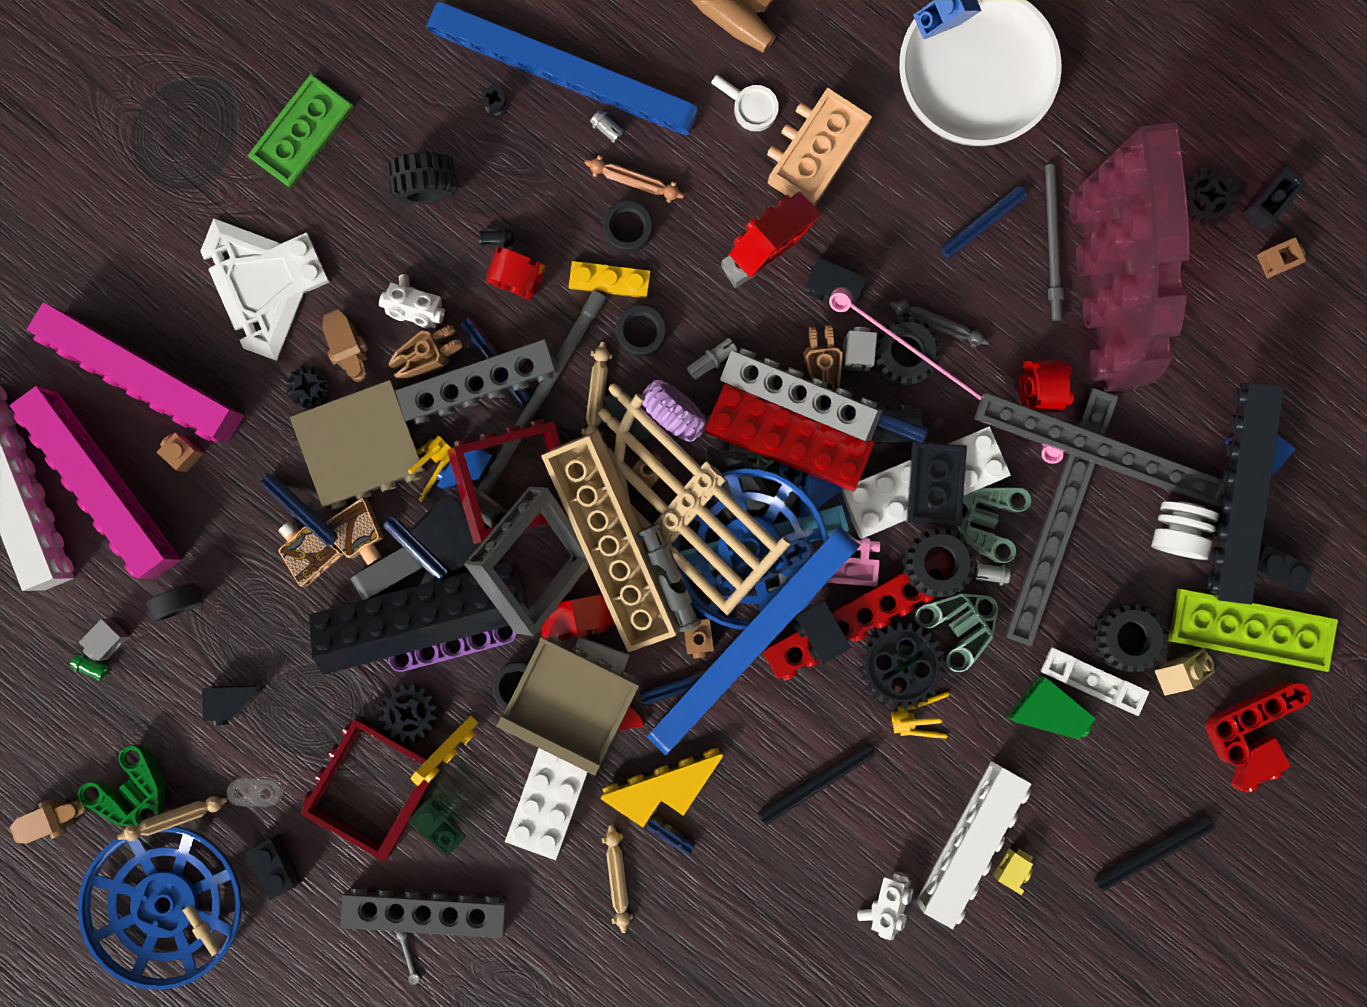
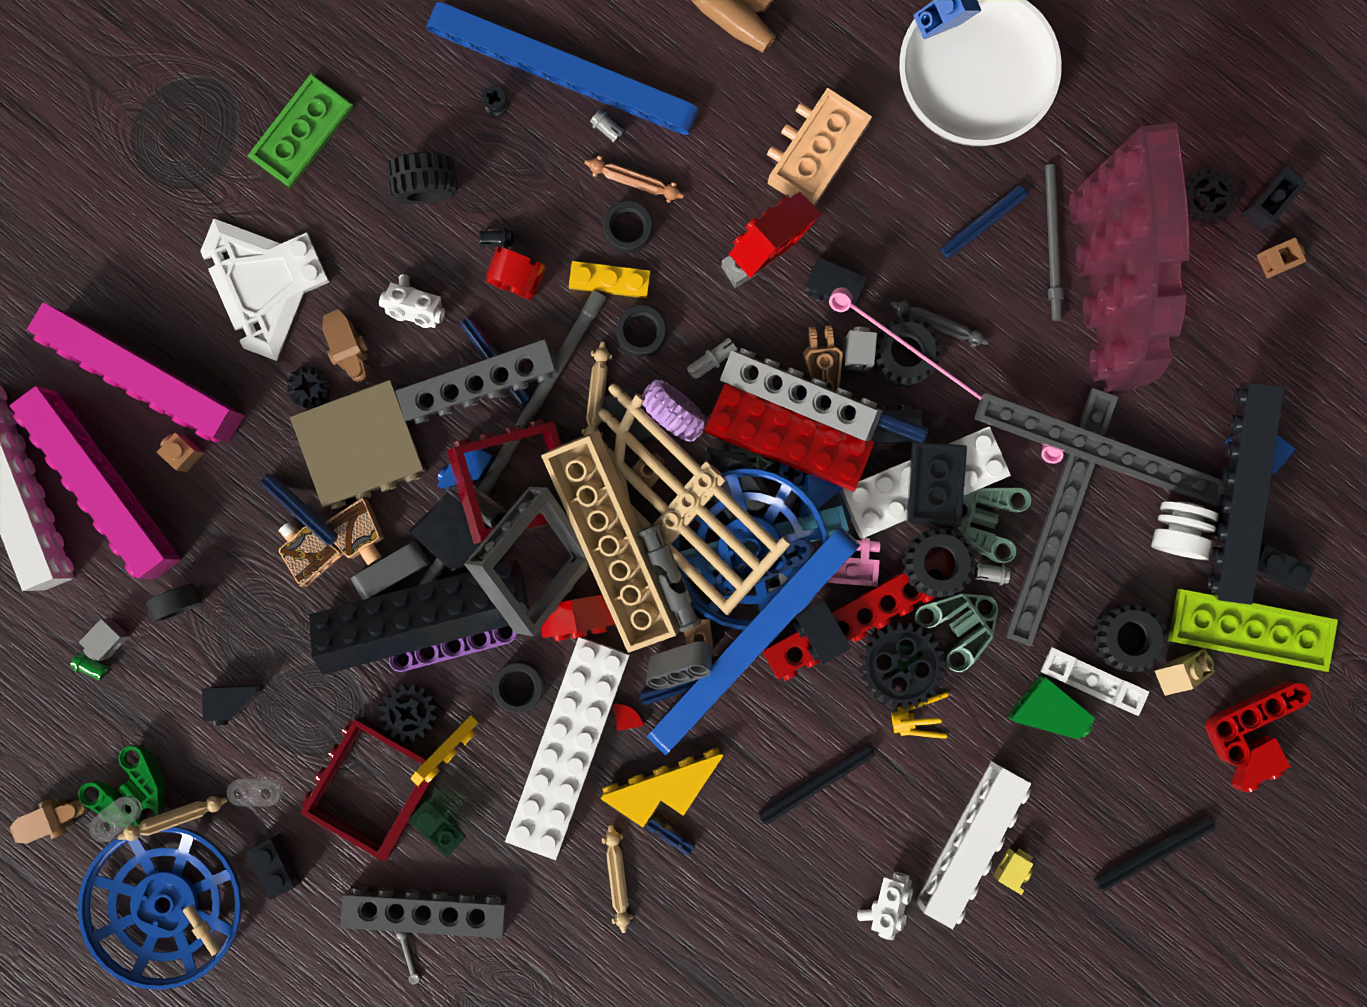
(116, 817): none -> clear plate
(415, 548): dark blue axle -> none
(424, 354): medium nougat hinge -> none
(436, 450): yellow plant -> none
(569, 704): dark tan panel -> none
(680, 665): none -> dark grey beam
(754, 106): white piece -> none
(1046, 385): red brick -> none

